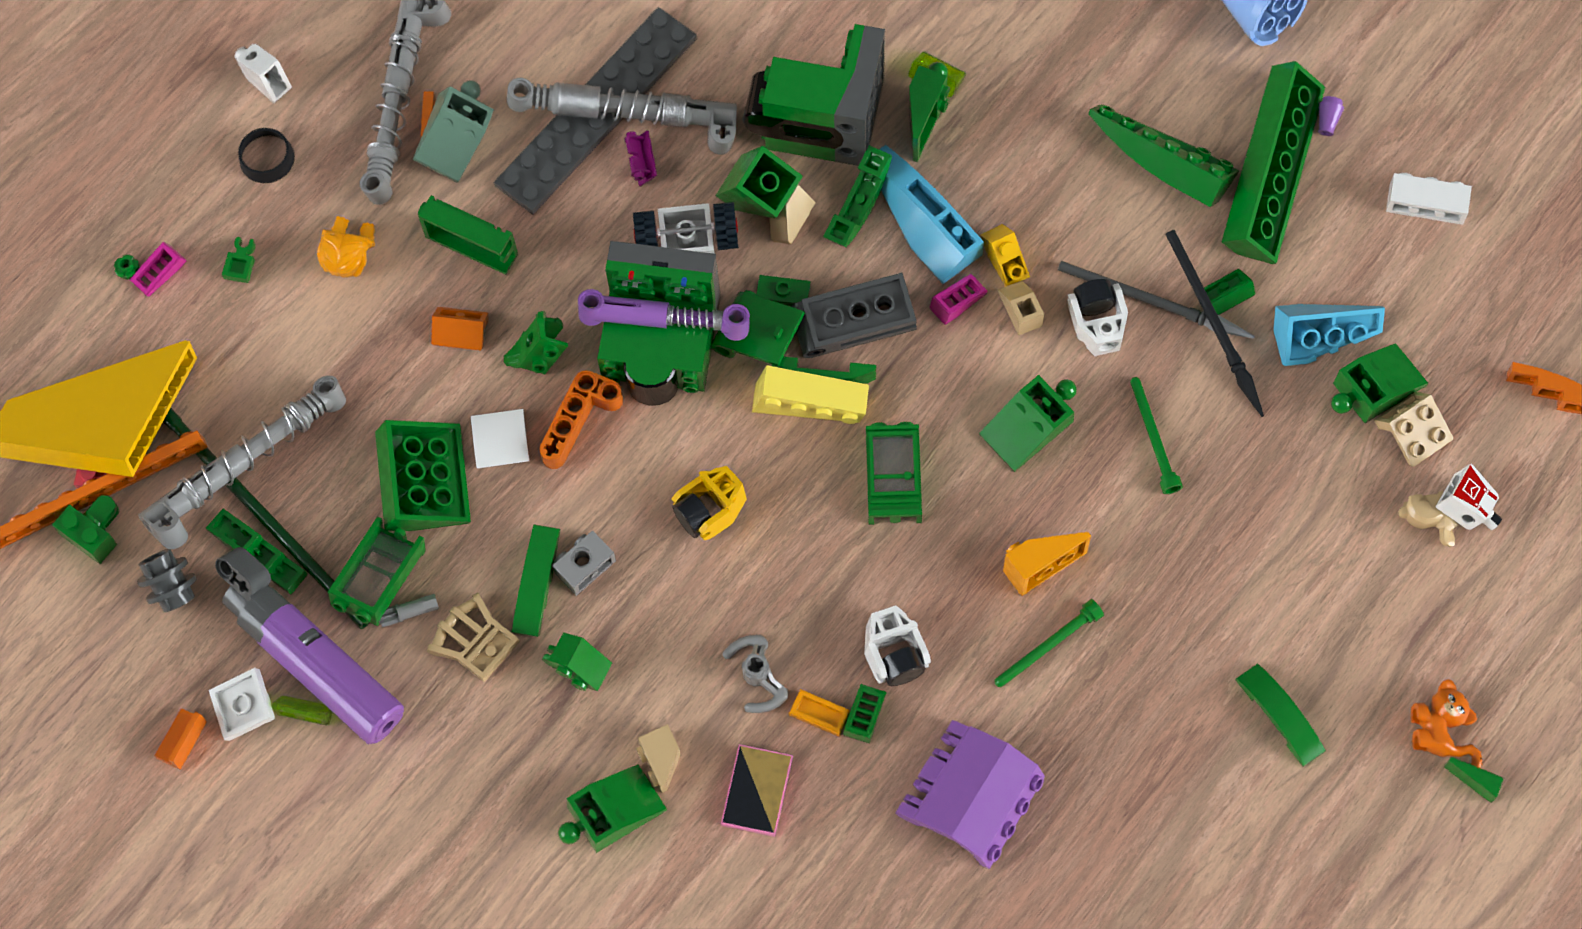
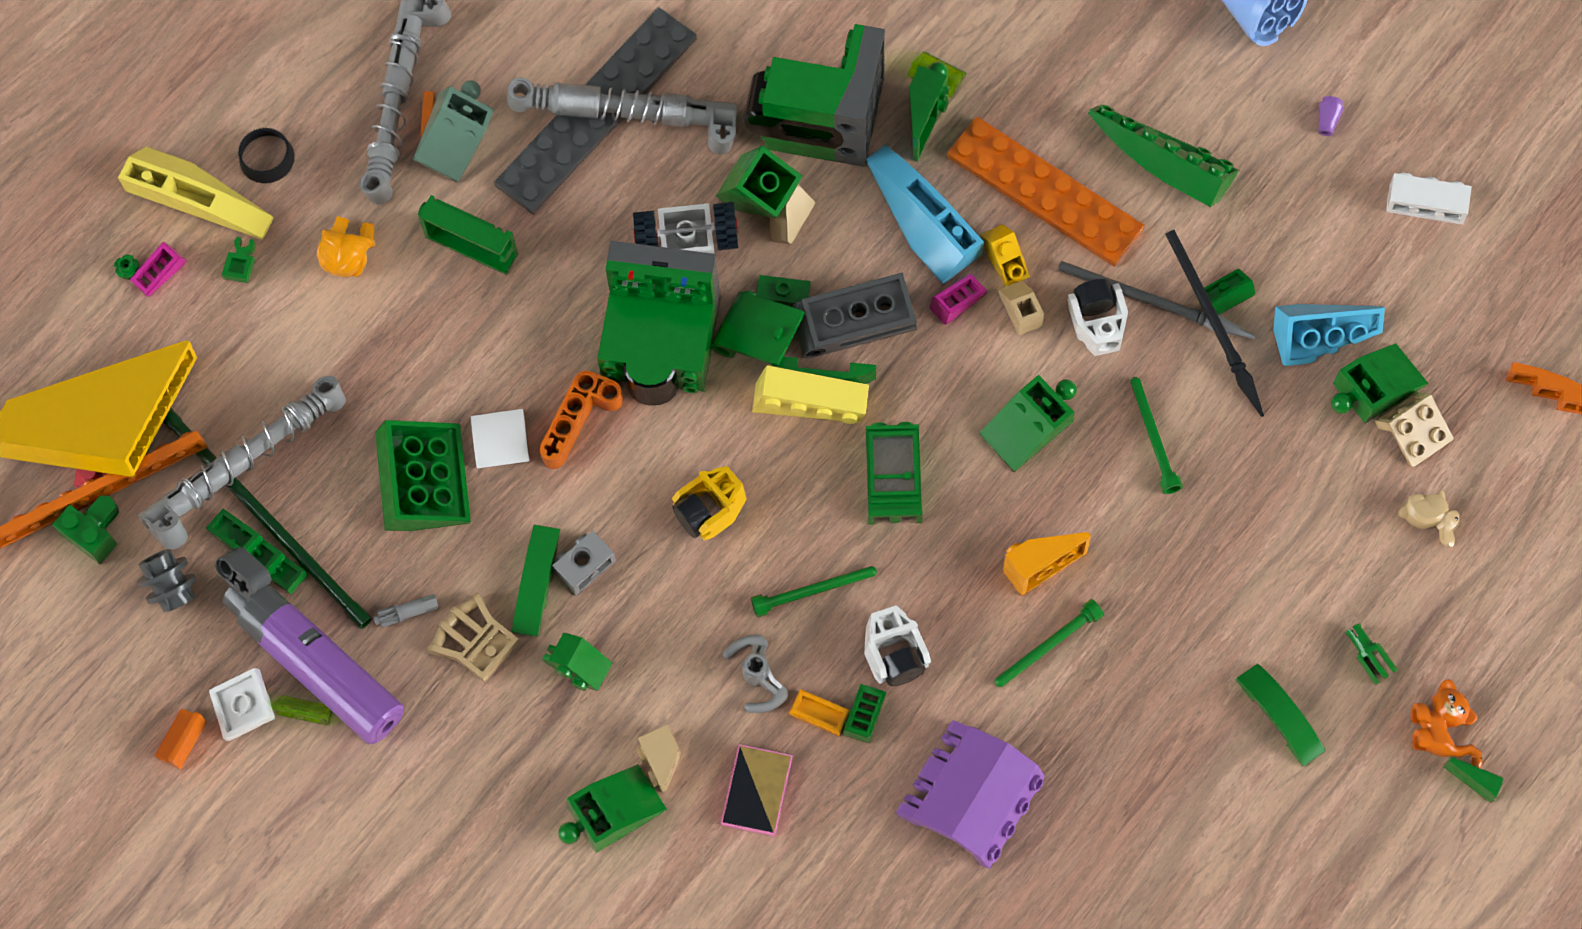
(192, 191): none -> light yellow wedge
(255, 64): white torso -> none
(375, 573): door -> none
(458, 328): orange panel -> none
(544, 348): green piece -> none
(642, 161): magenta hinge -> none
(660, 314): medium lavender piece -> none
(764, 604): none -> green piece
(861, 198): green slope -> none
(1045, 191): none -> orange plate
(1273, 163): green slope -> none
(1368, 650): none -> green arm
(1470, 500): white torso -> none

